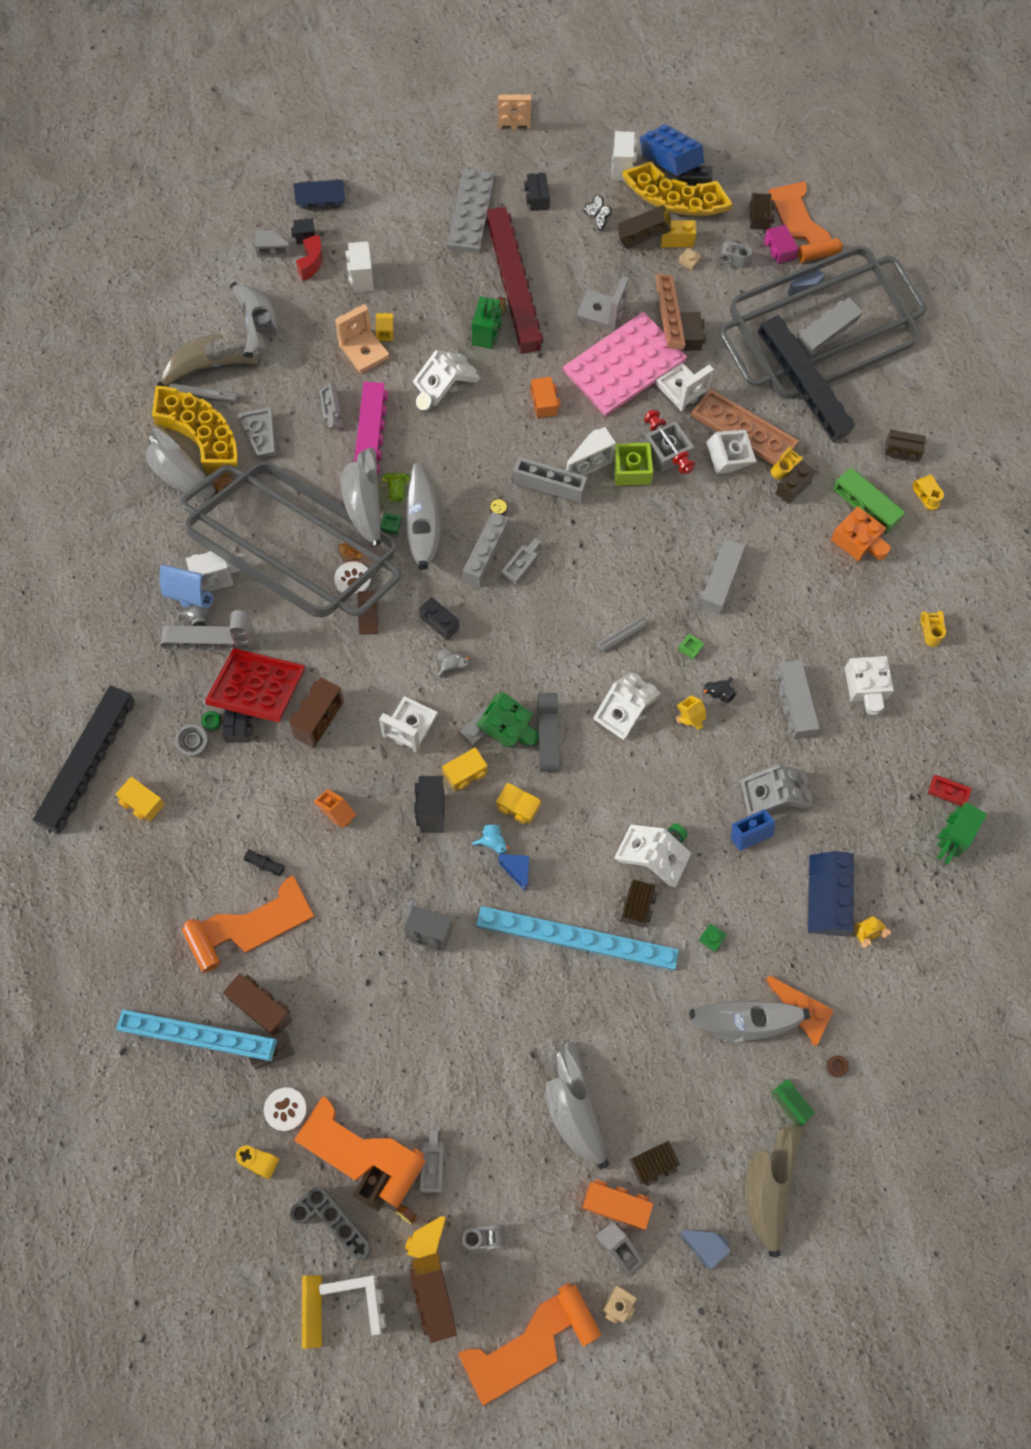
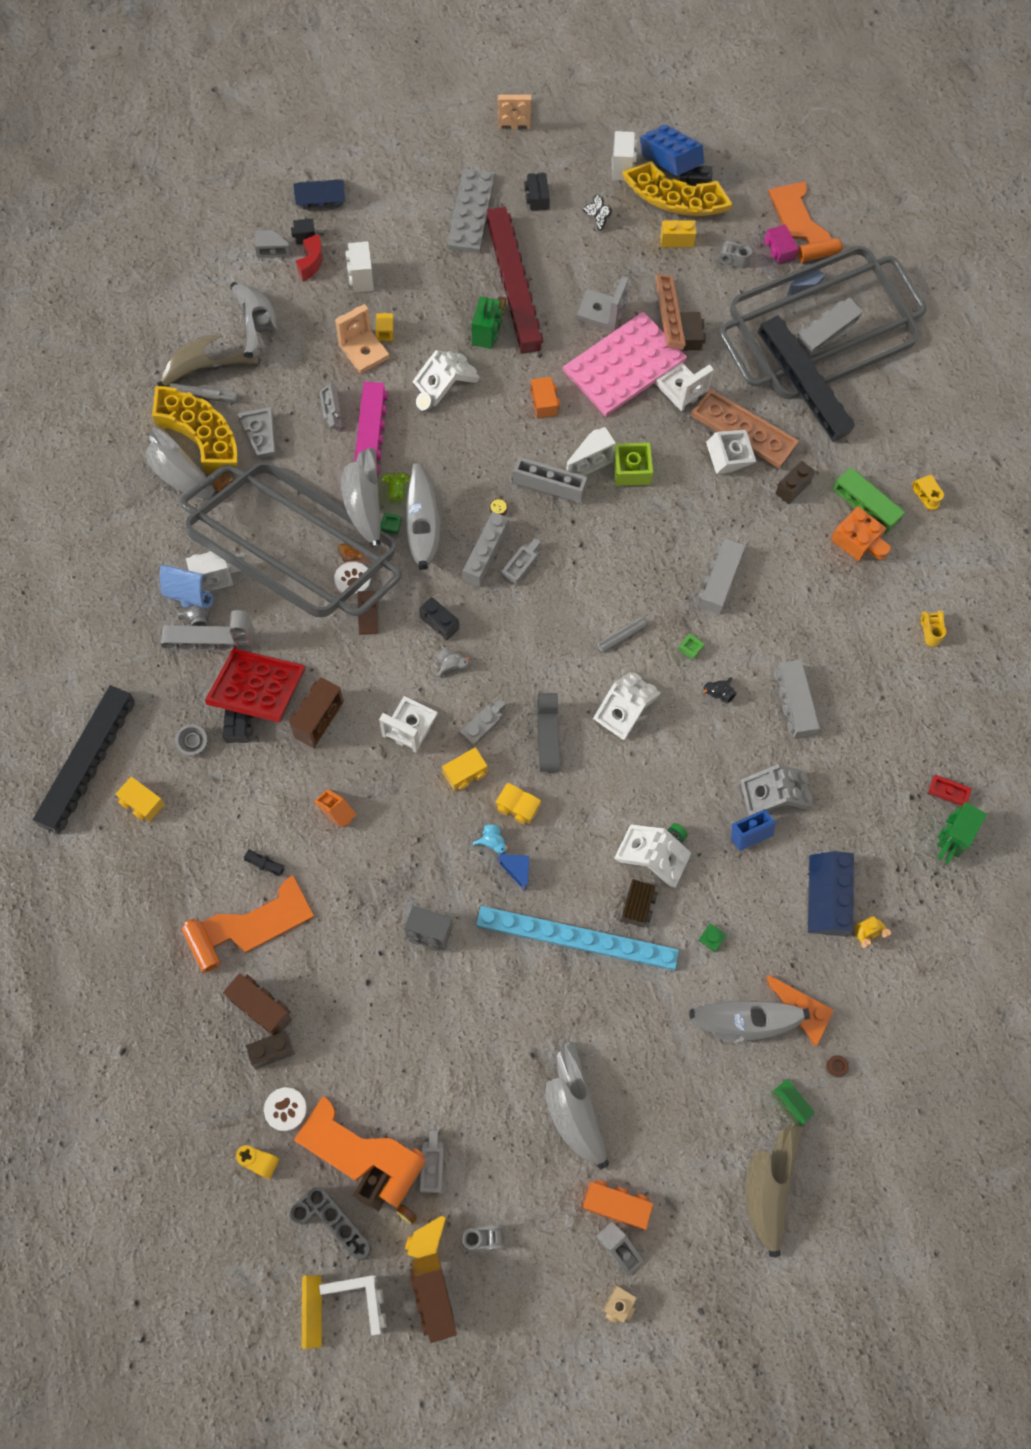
(197, 1035): medium azure tile -> none
(211, 721): green tile -> none
(430, 804): black brick -> none
(508, 721): green brick -> none
(533, 1349): orange door -> none
(644, 227): dark brown brick -> none
(655, 1163): dark brown brick -> none
(668, 444): light grey brick -> none
(689, 259): tan plate -> none
(692, 712): yellow piece -> none
(707, 1246): sand blue slope -> none
(761, 211): dark brown brick -> none
(785, 464): yellow piece -> none
(869, 682): white brick -> none
(904, 445): dark brown brick -> none

